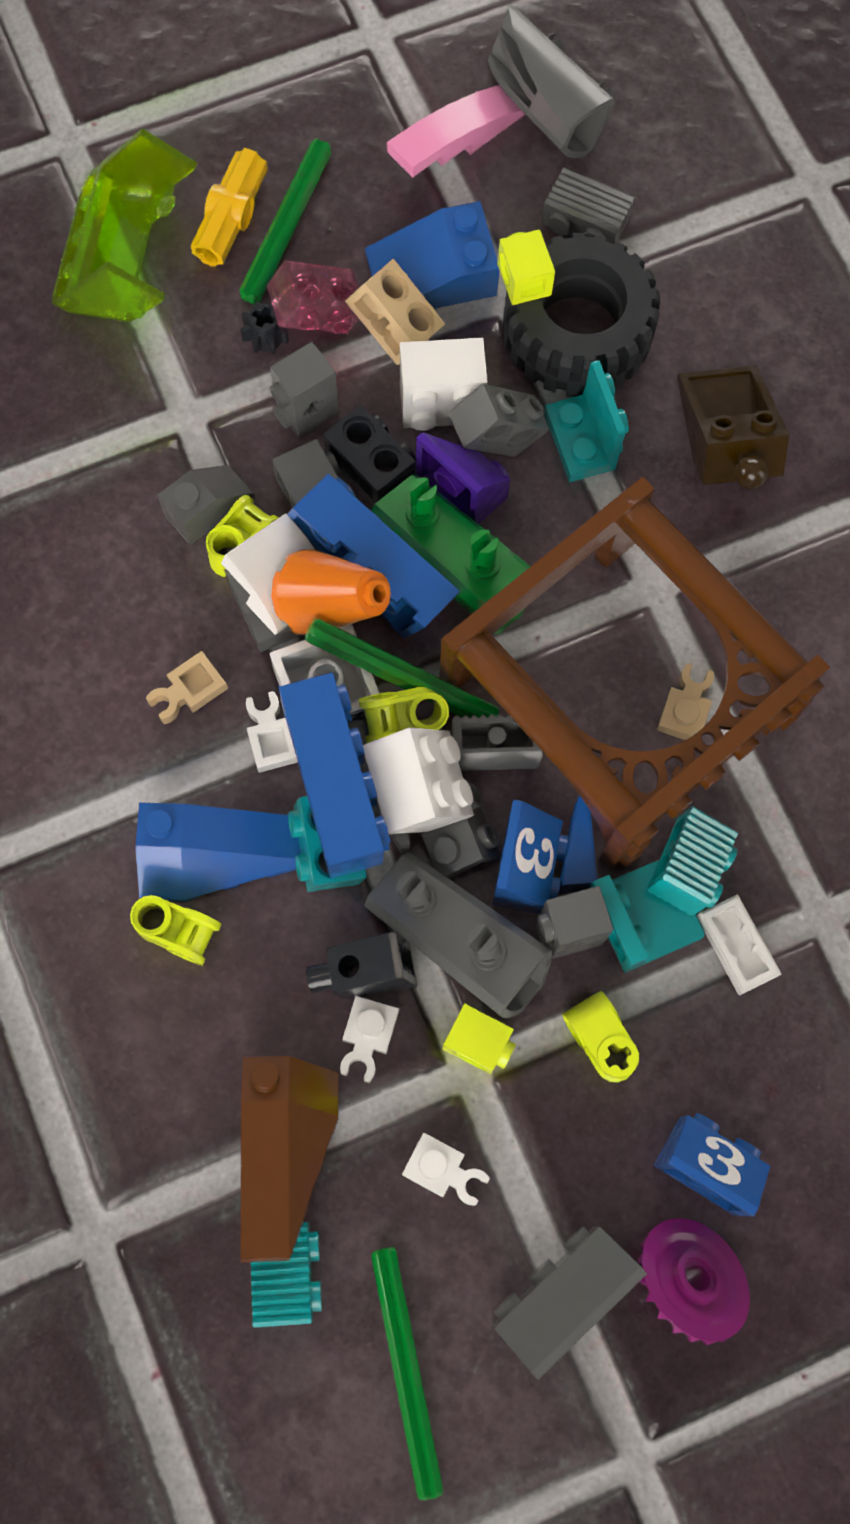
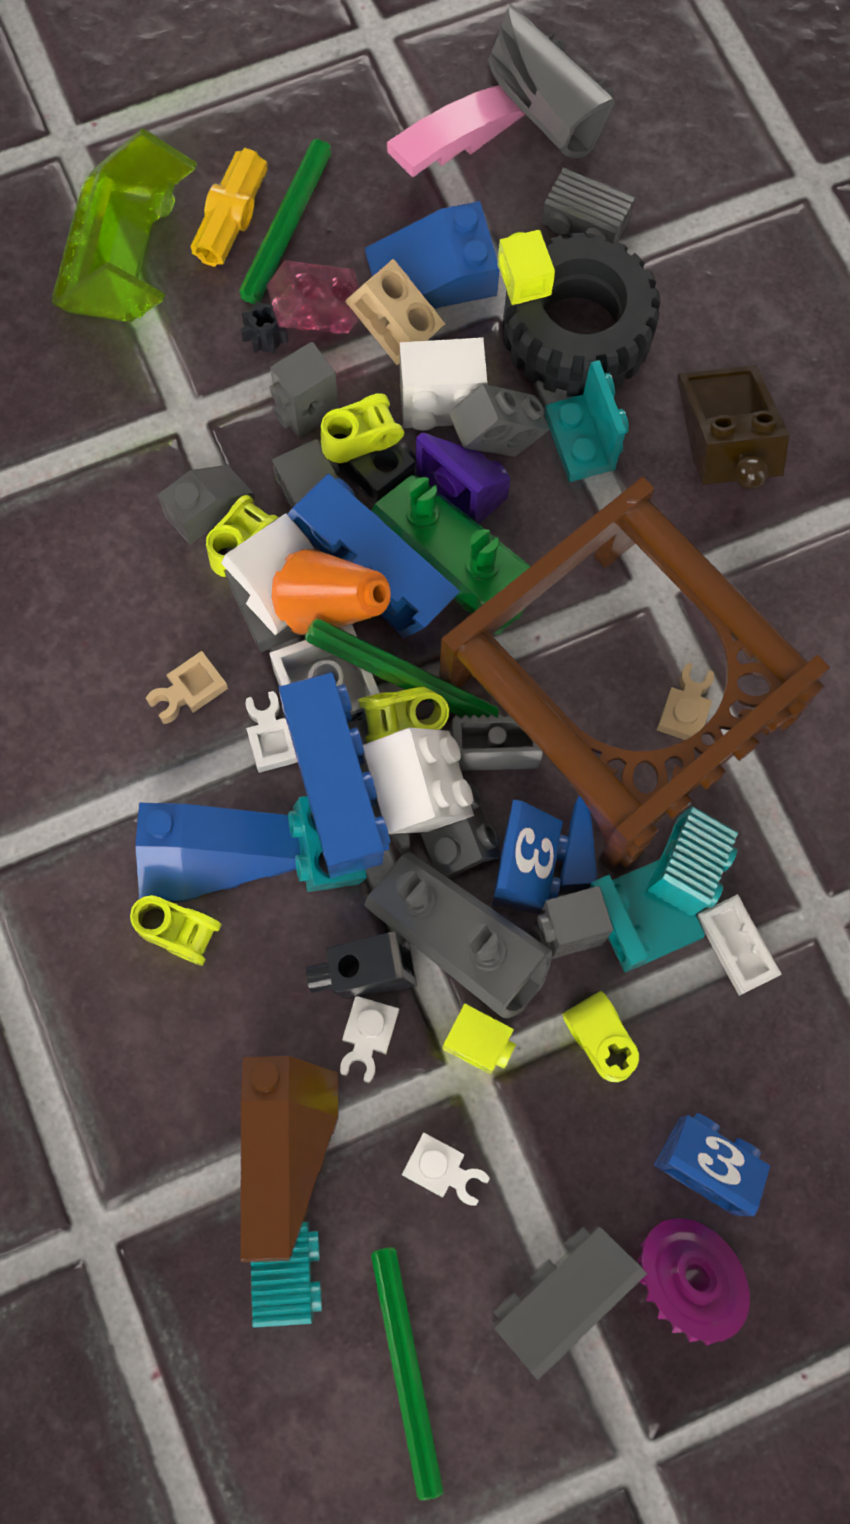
(366, 425): none -> neon yellow piece

